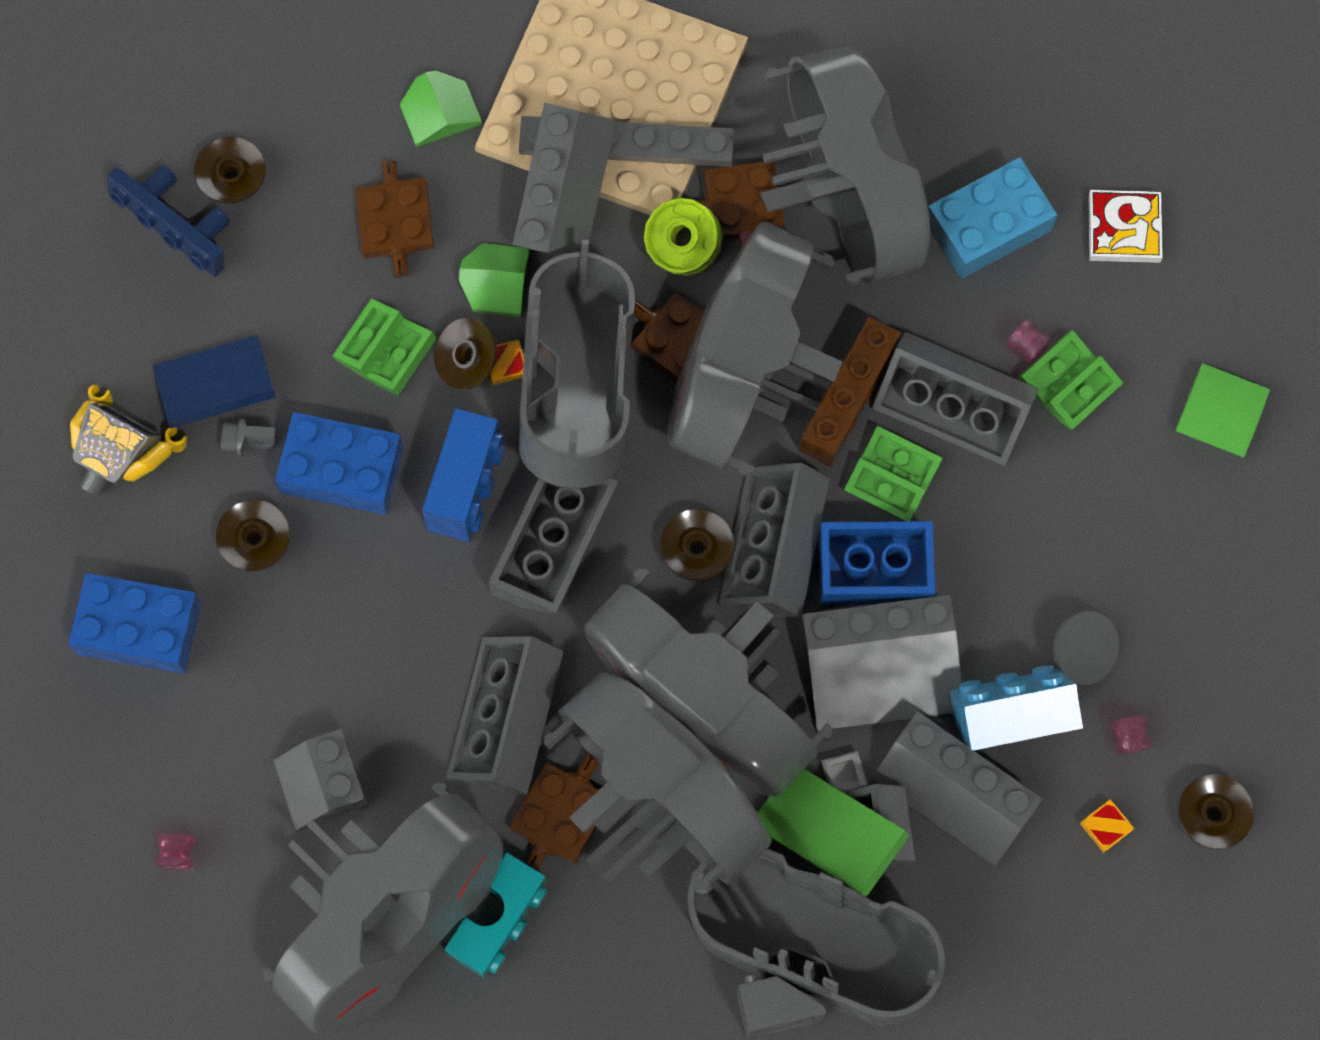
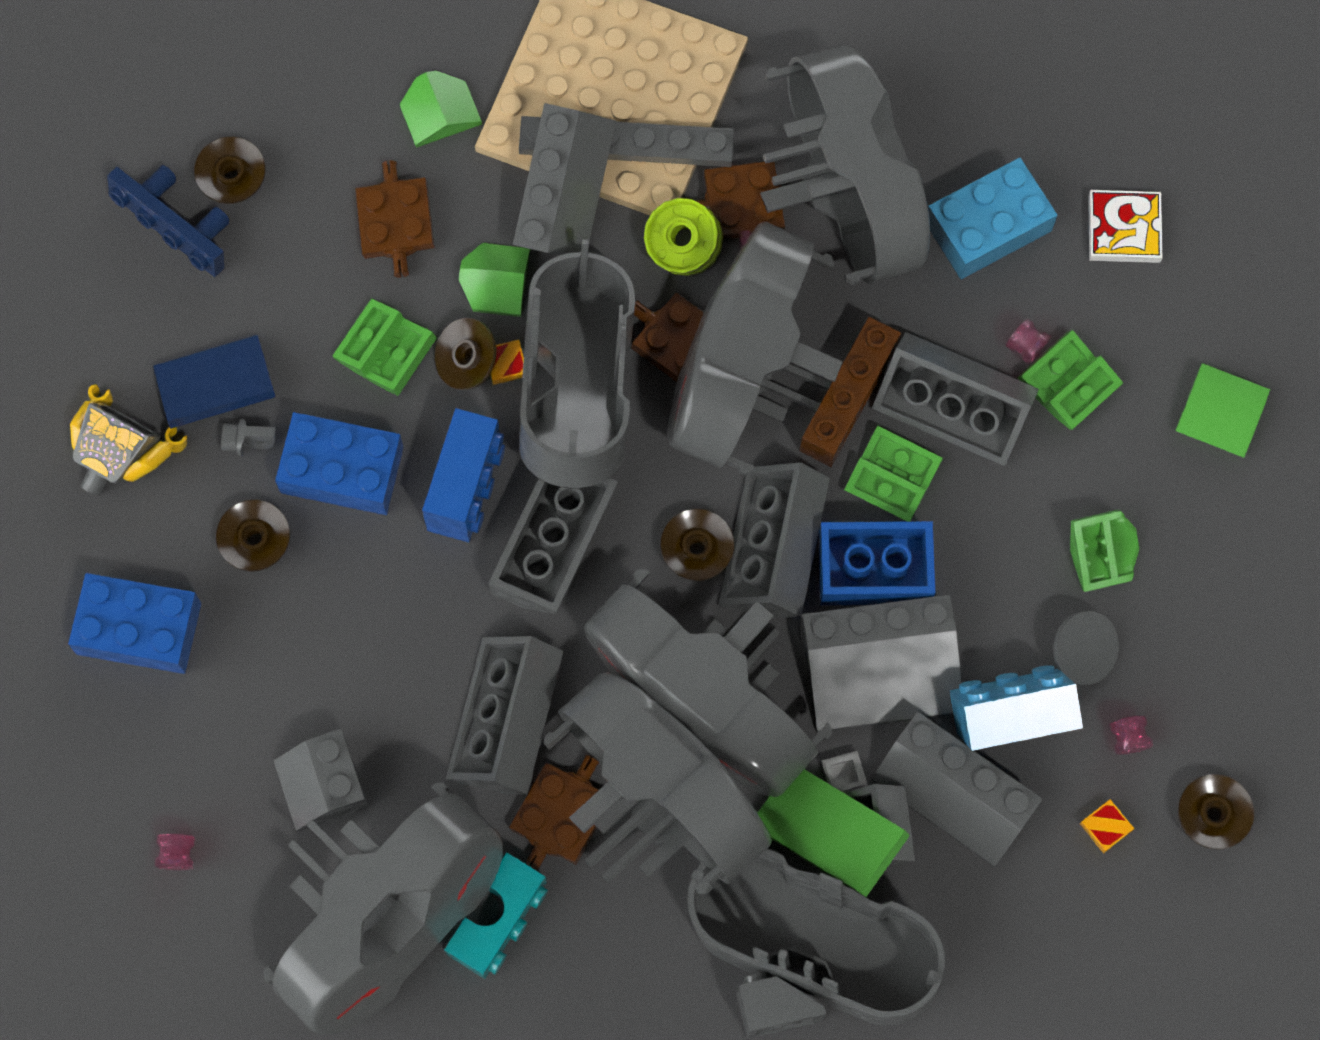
(1103, 549): none -> bright green slope

